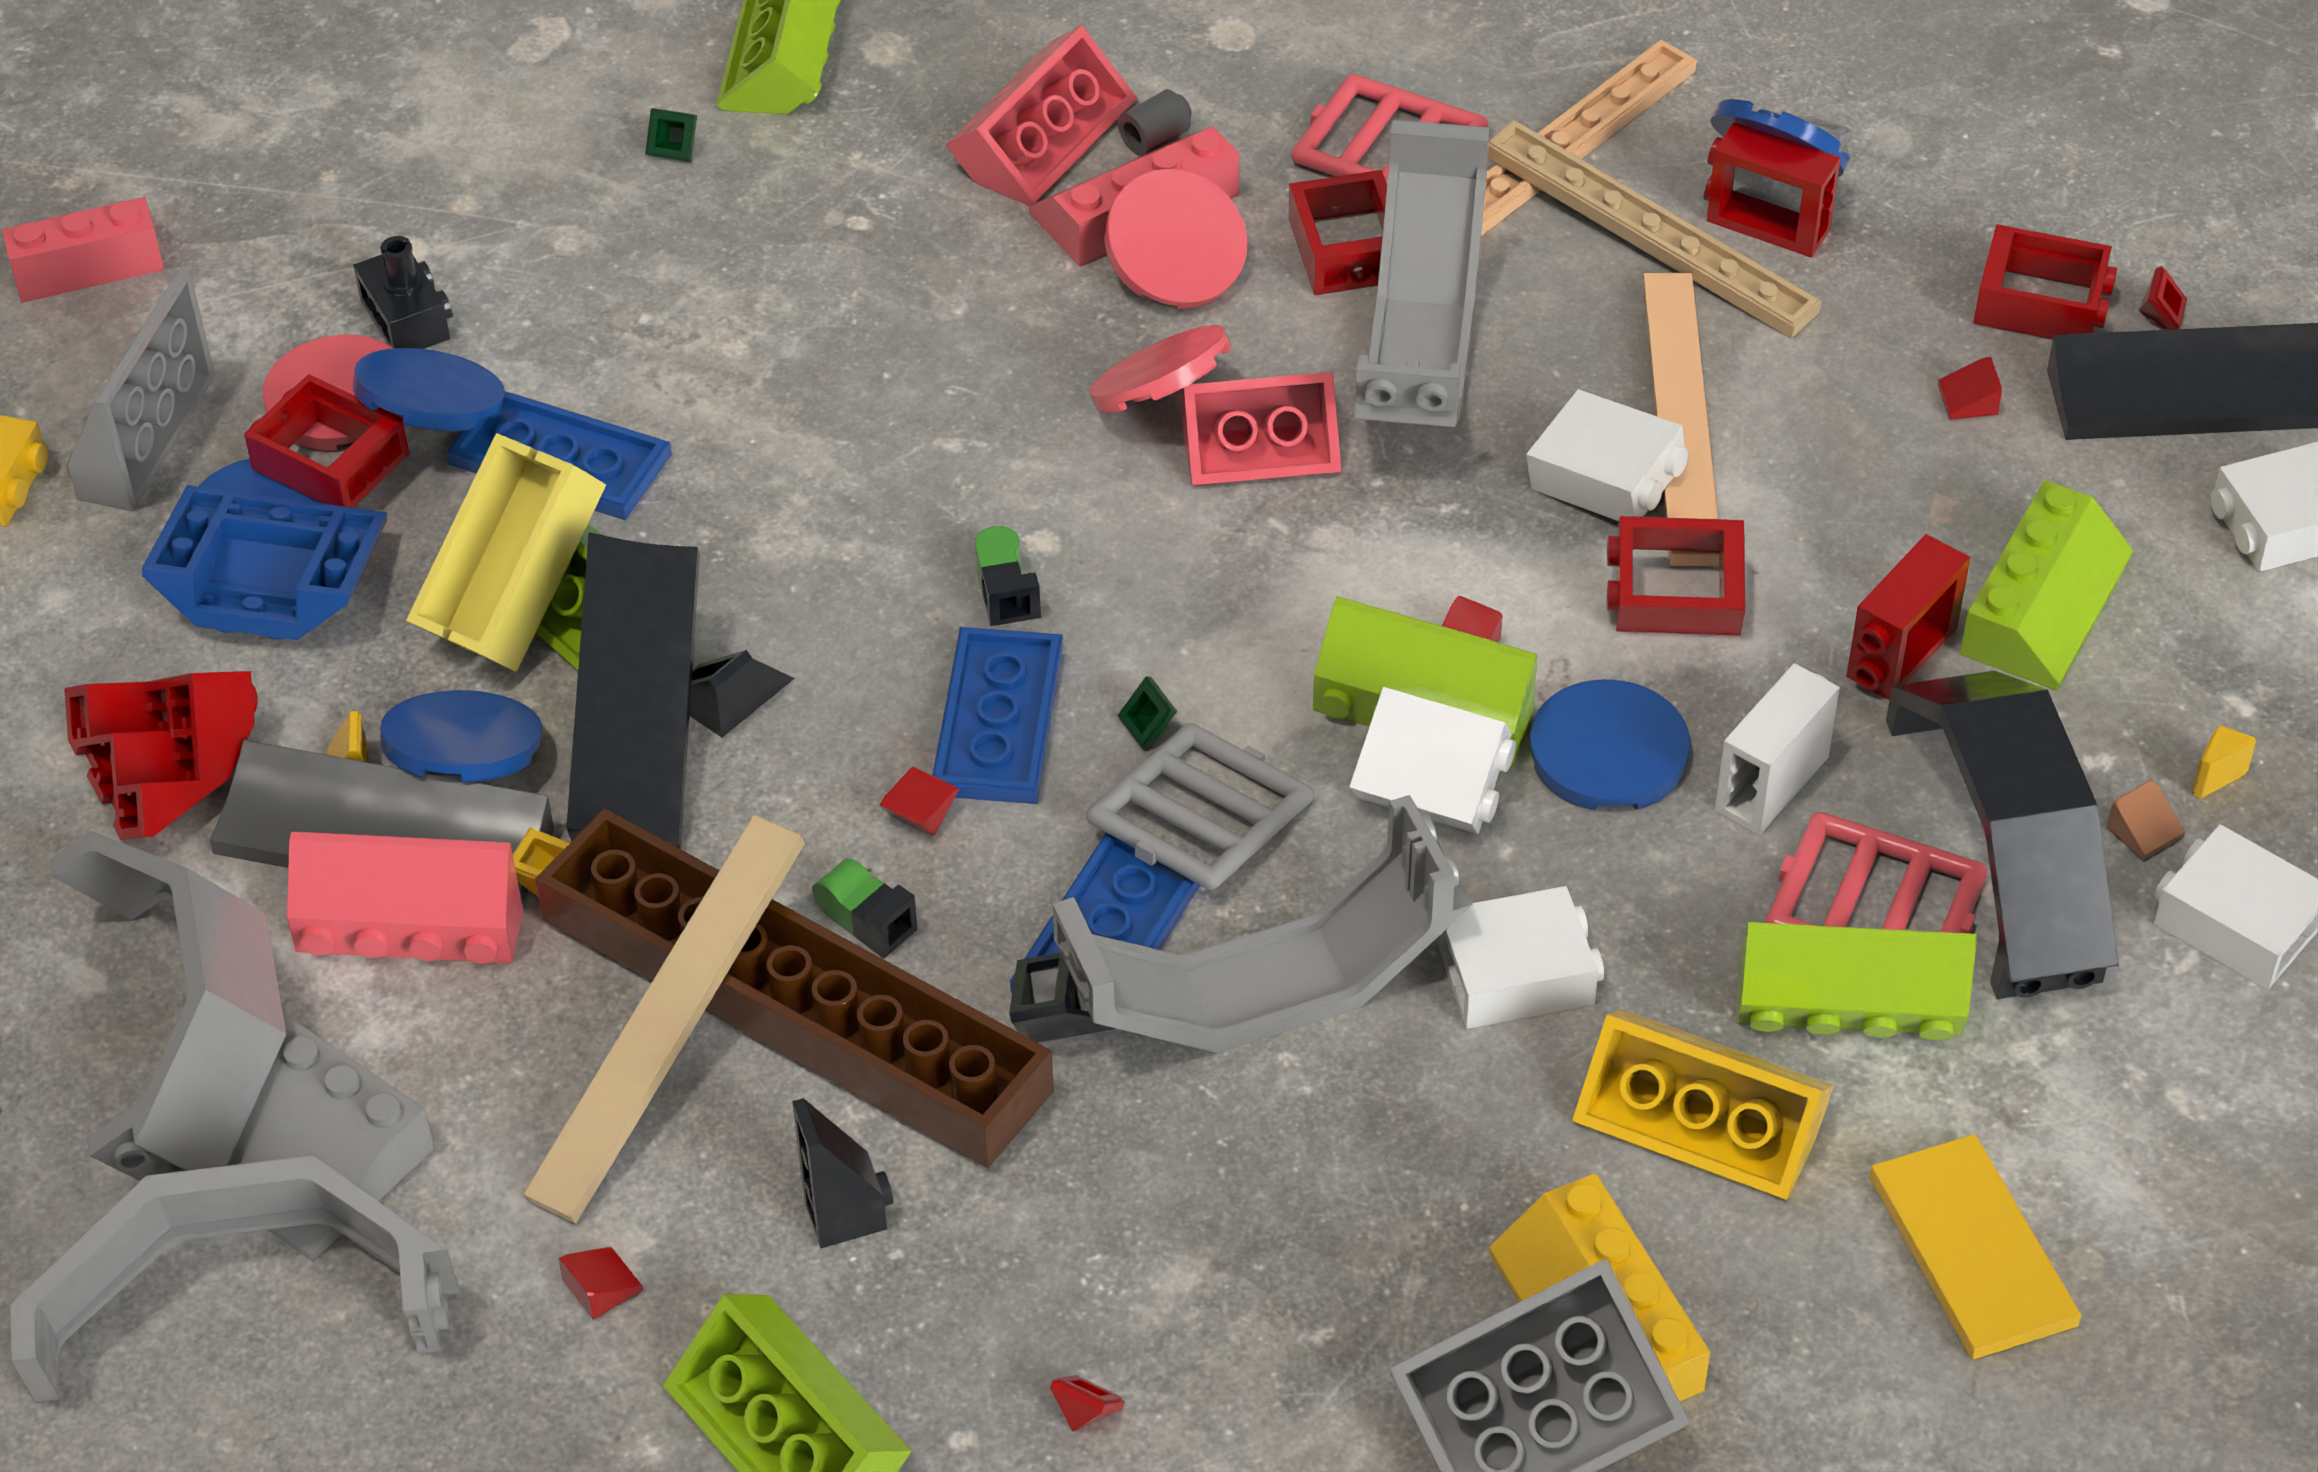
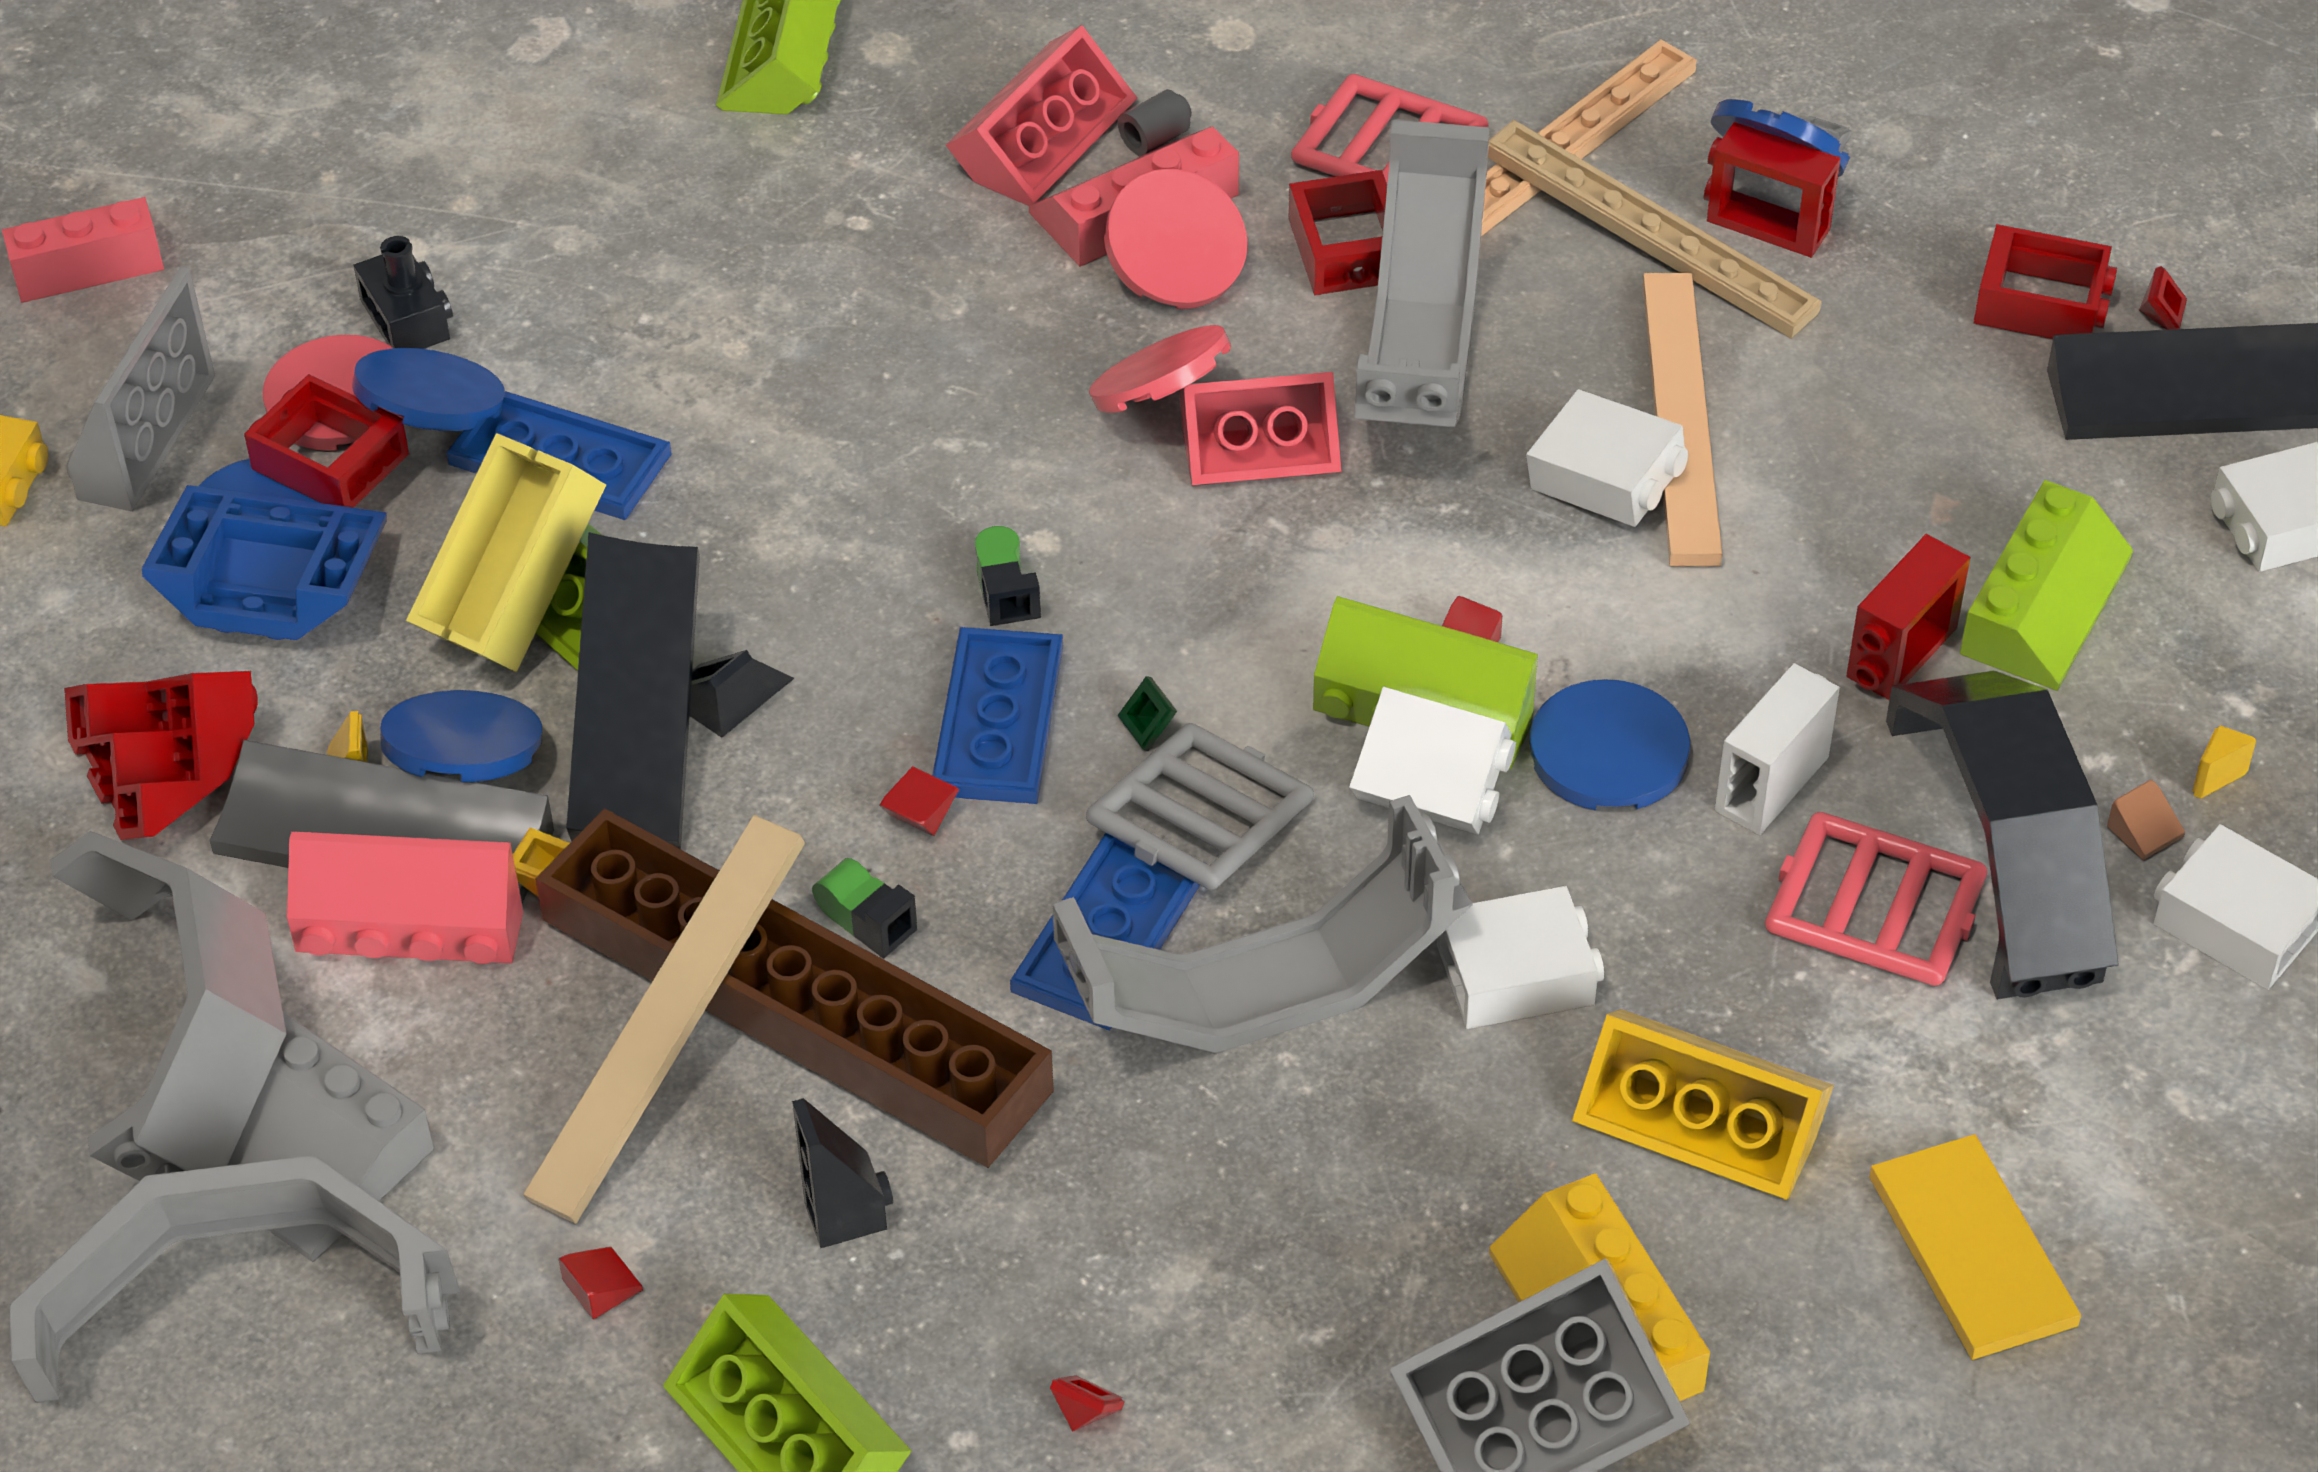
(671, 134): dark green slope -> none
(1047, 1001): black slope -> none
(1678, 613): red window -> none
(1855, 980): lime slope -> none
(1972, 390): red slope -> none

